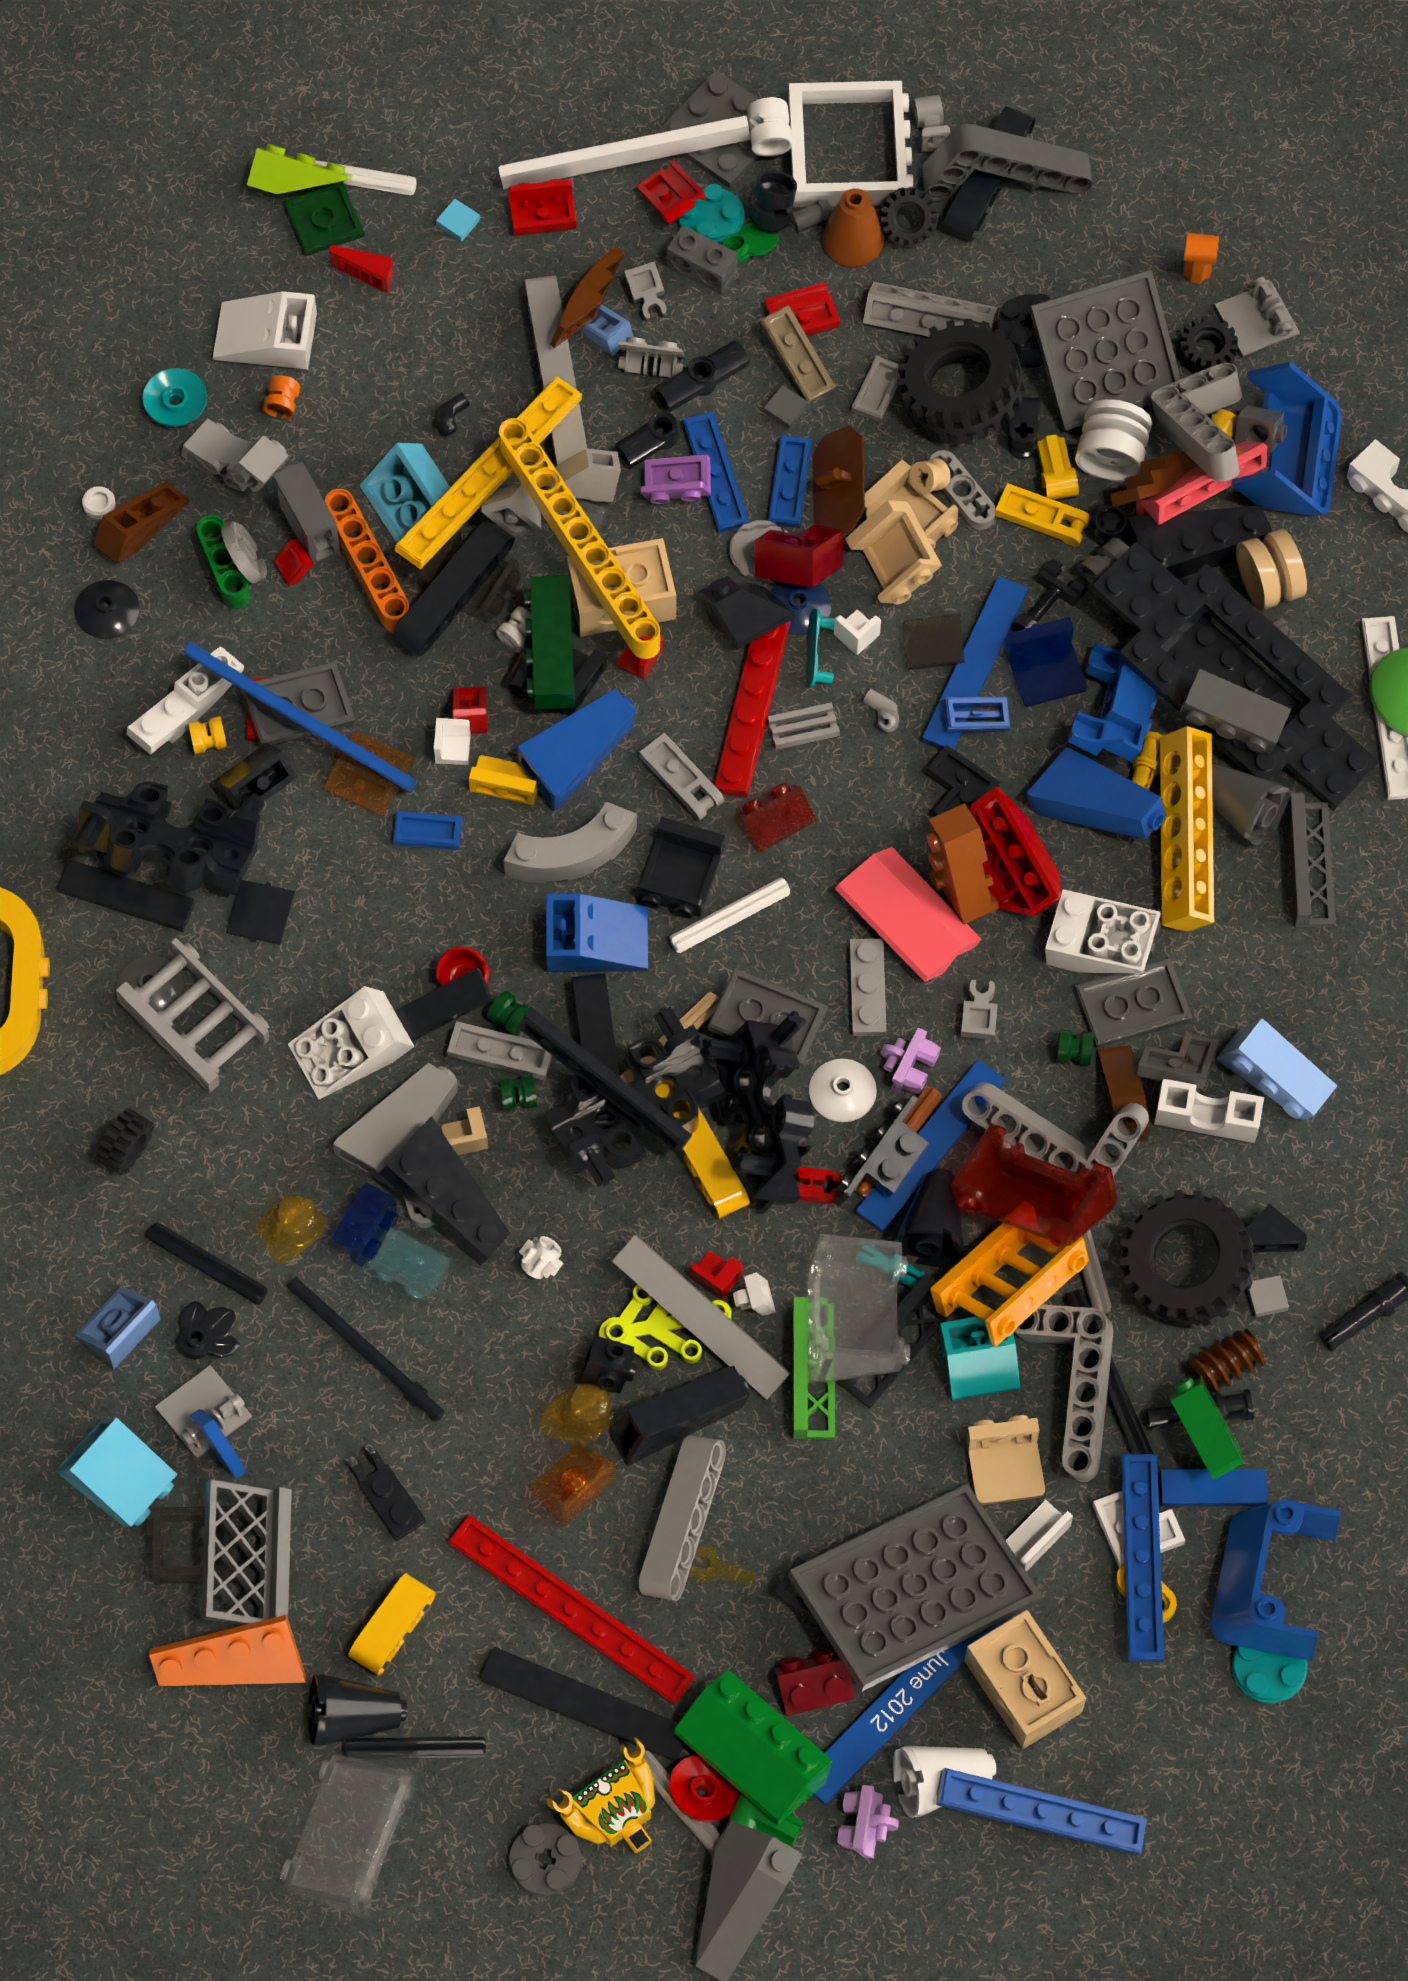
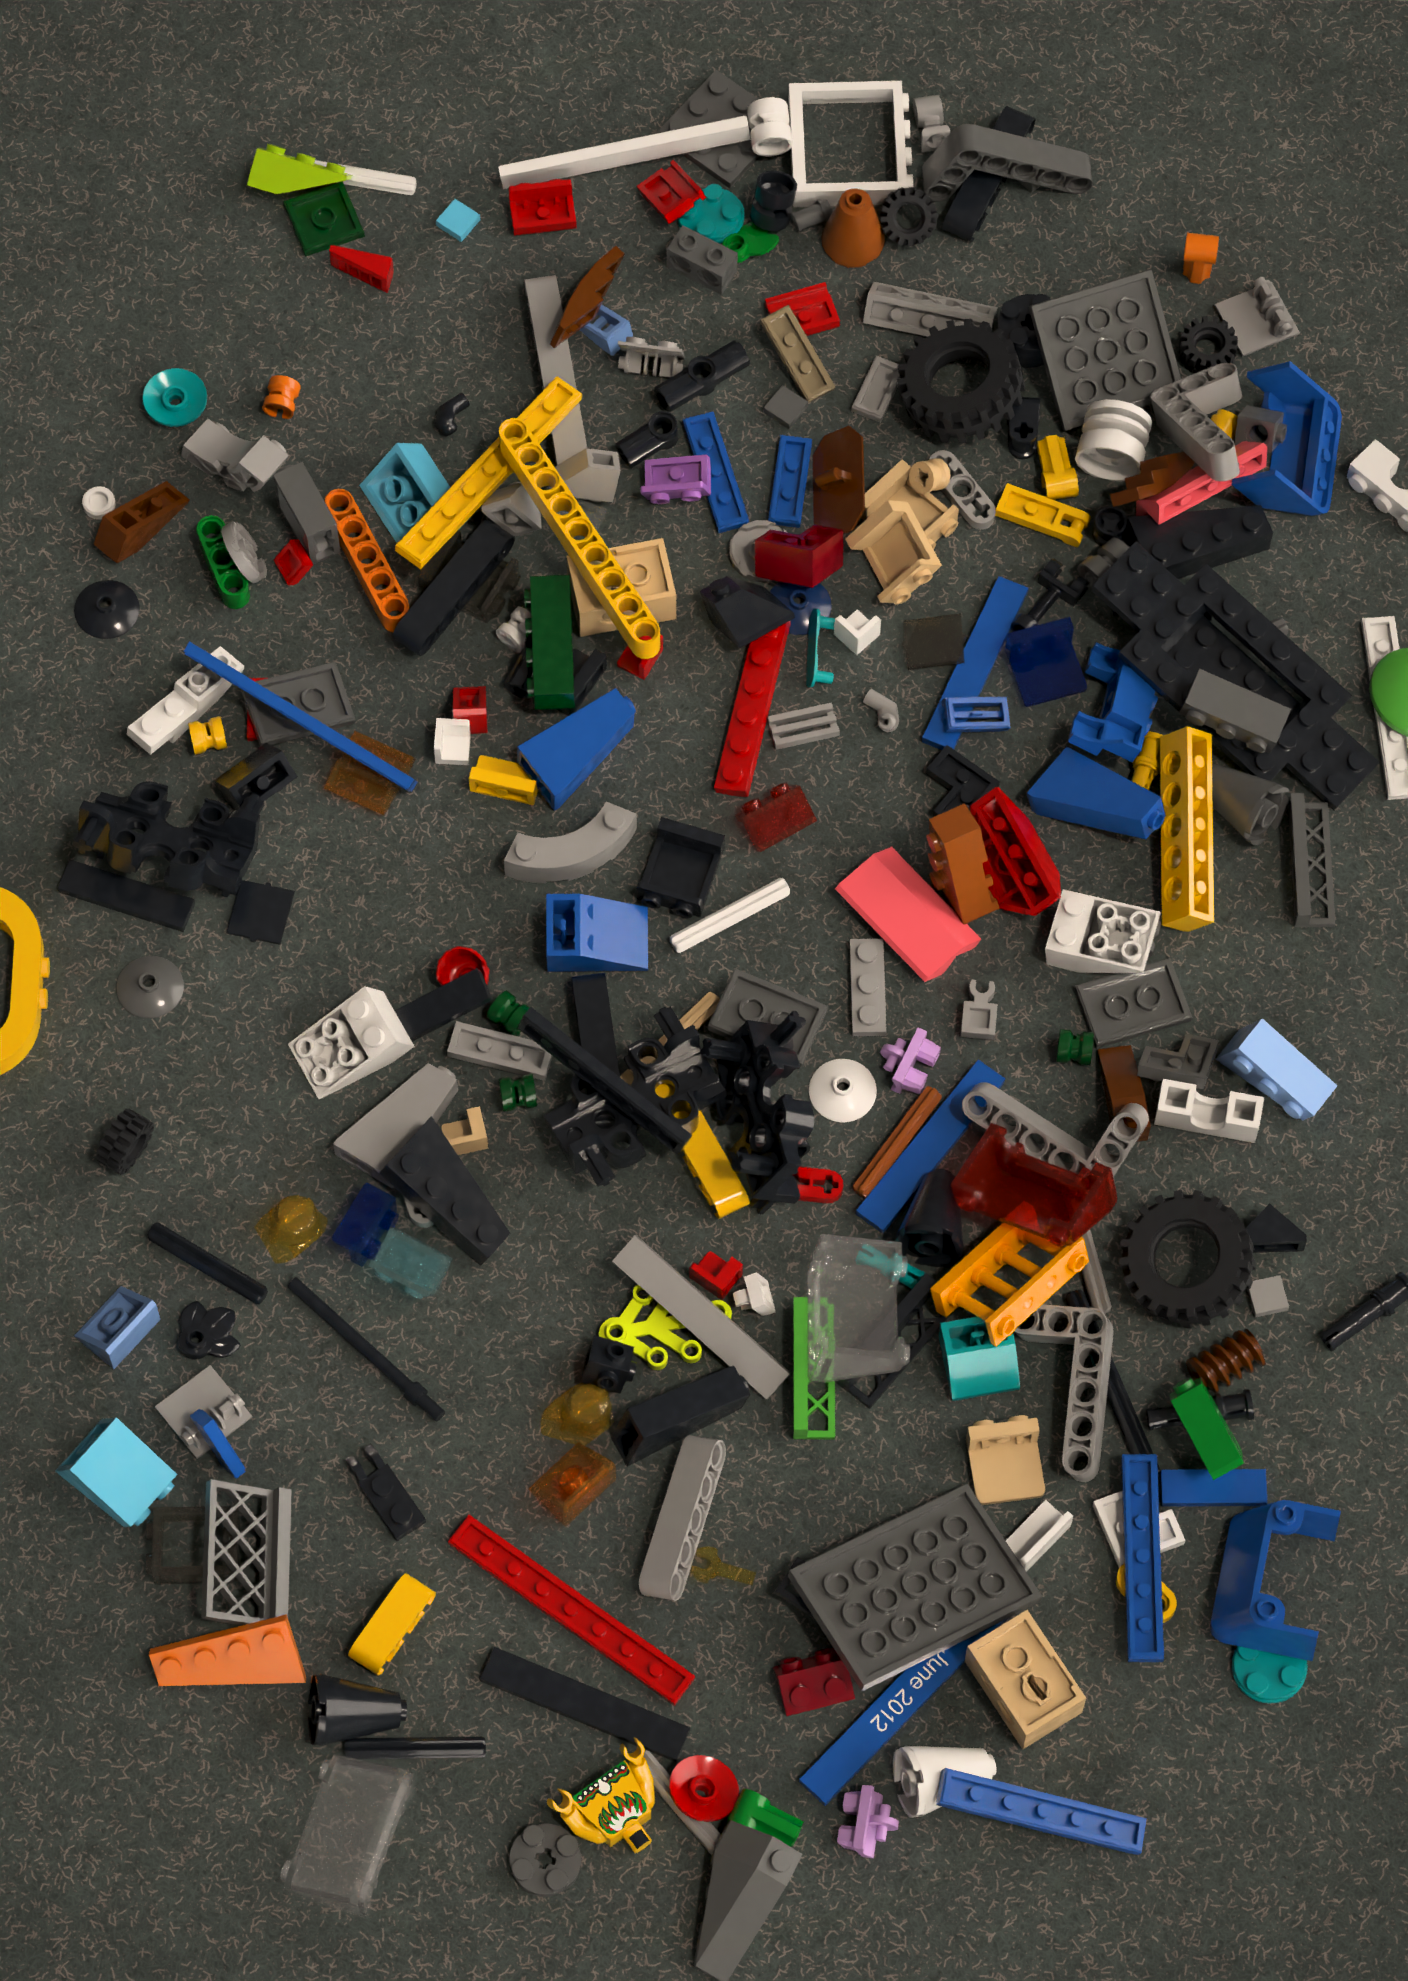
(182, 1046): light grey fence -> none
(267, 330): white slope -> none
(427, 830): blue tile -> none
(541, 1257): white gear -> none
(646, 287): light grey plate -> none
(681, 776): light grey plate -> none
(753, 1747): green slope -> none
(889, 1157): bracket -> none
(1271, 569): tan wheel -> none

